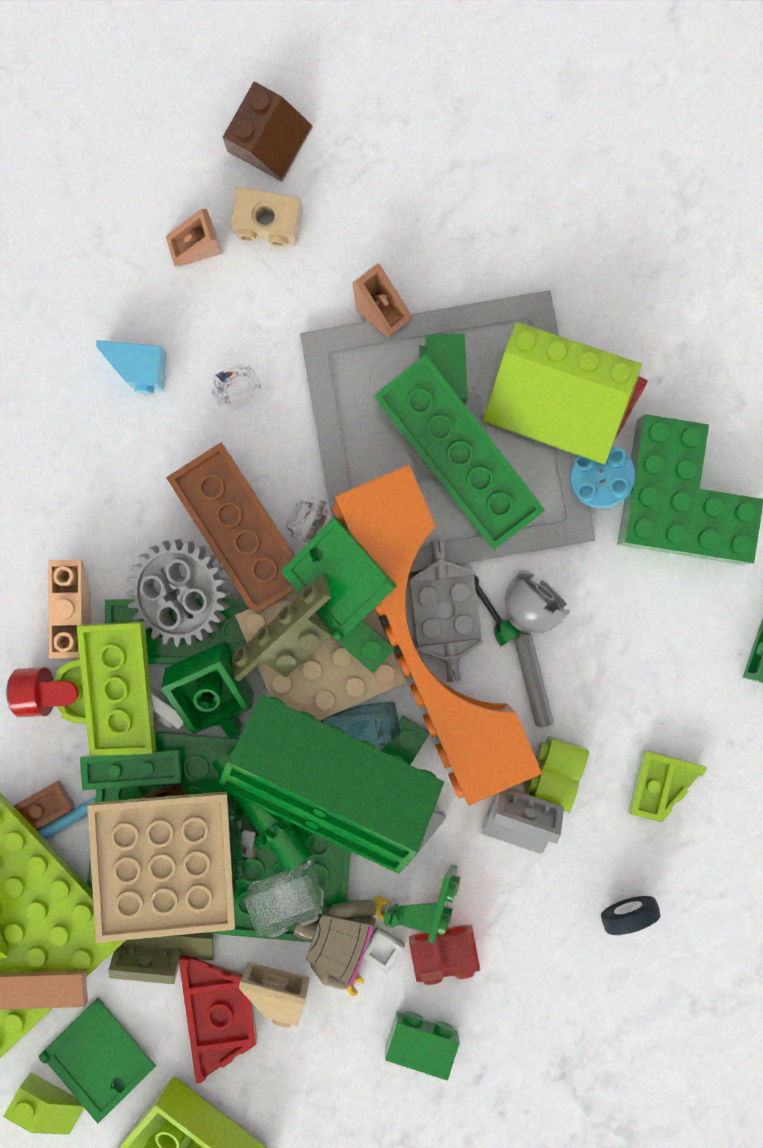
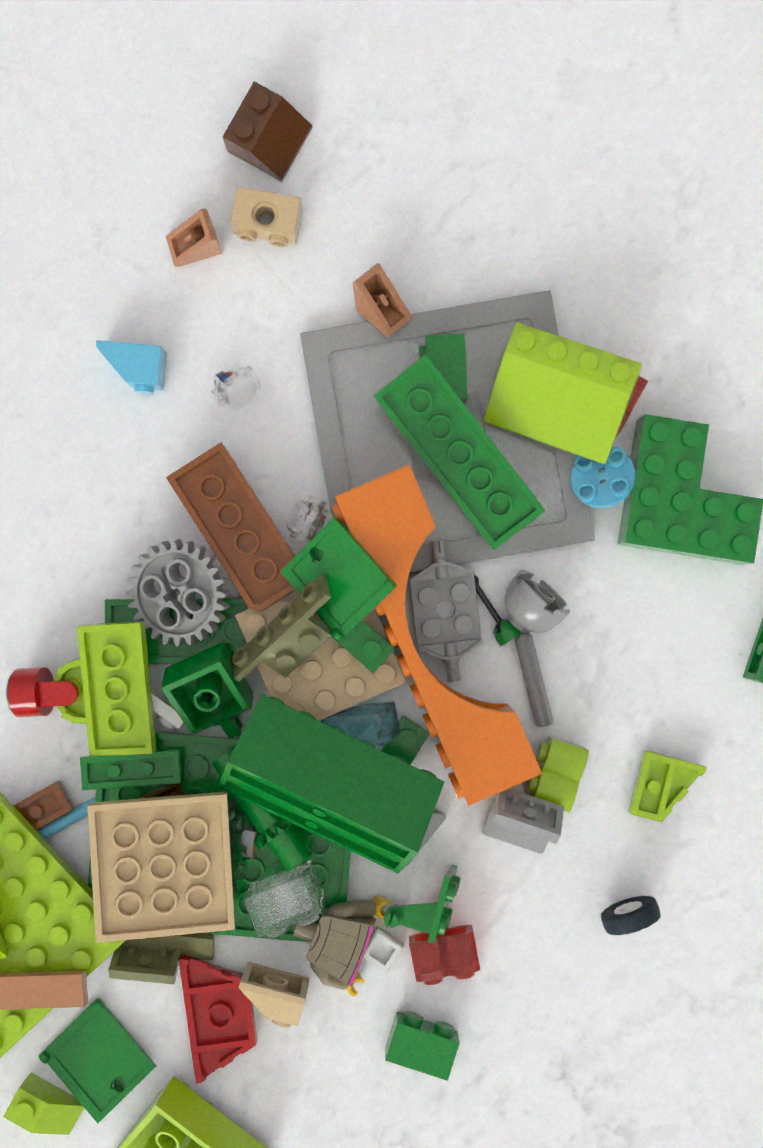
(67, 605): light nougat slope -> none

